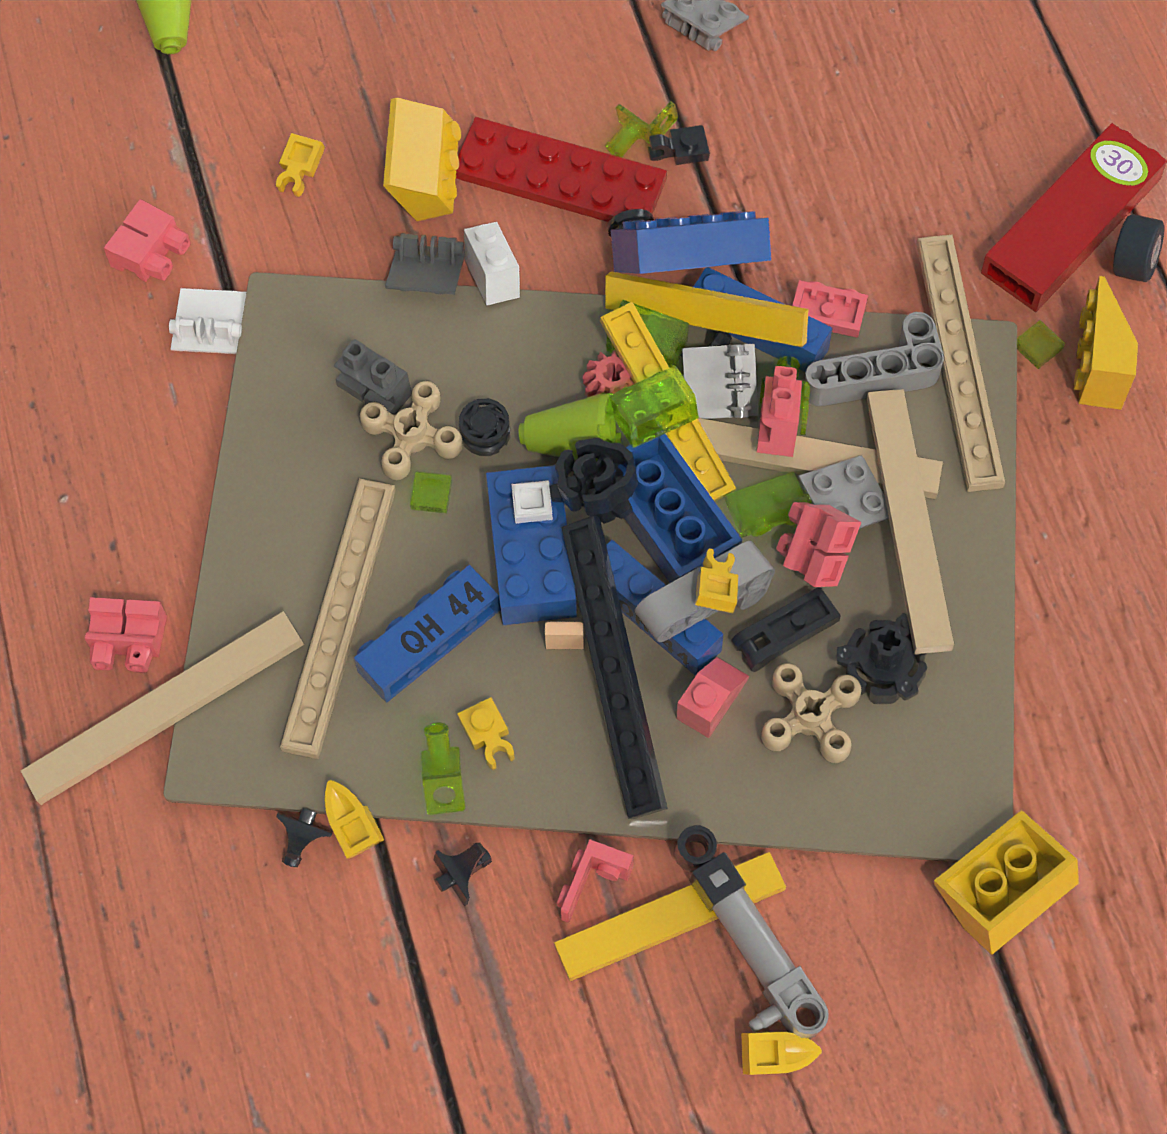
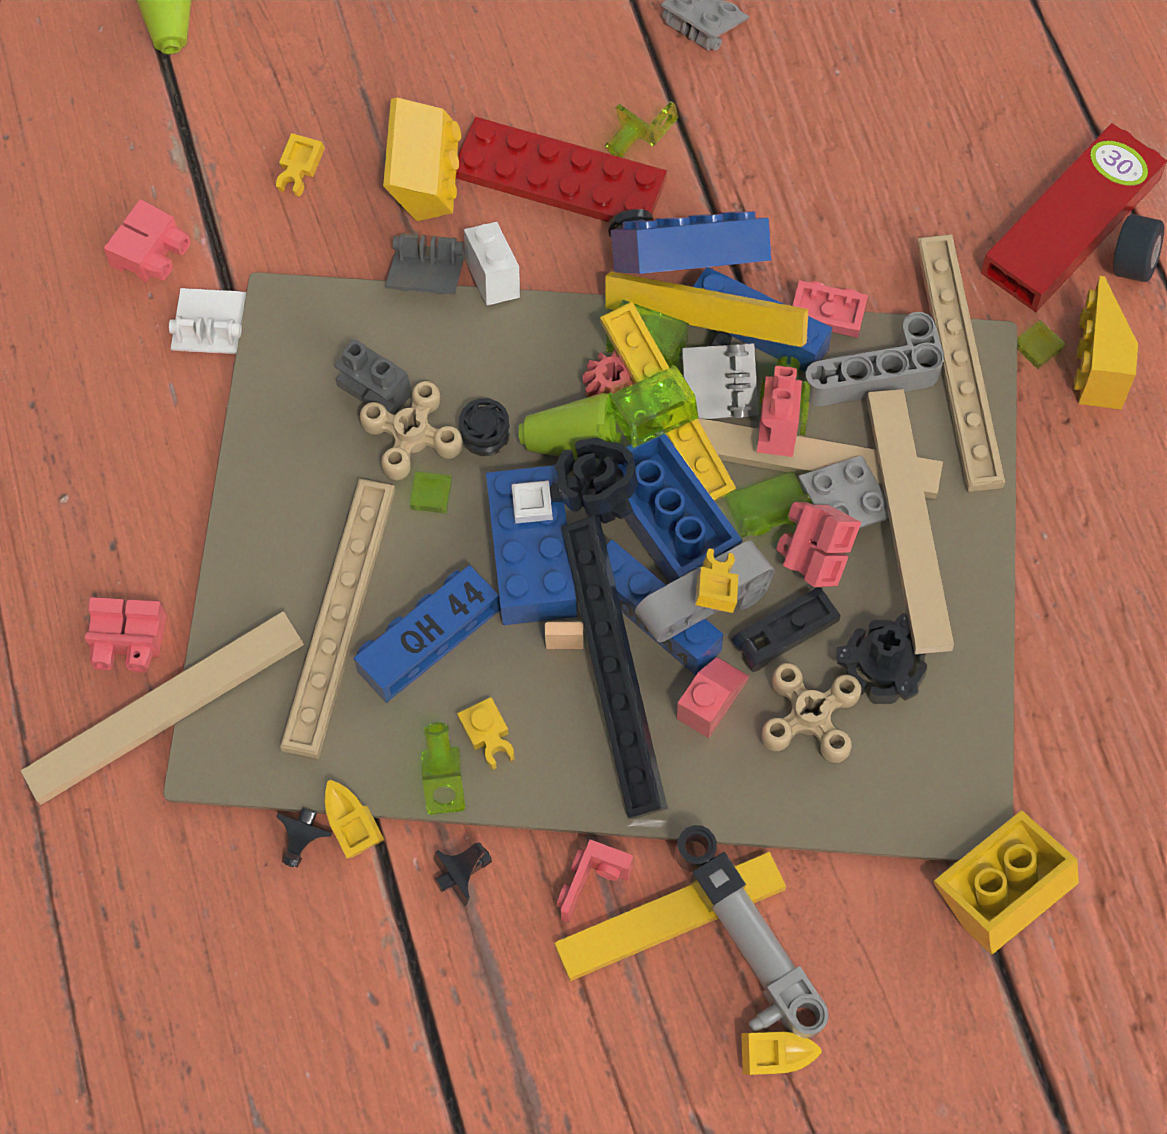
(683, 144): black plate -> none

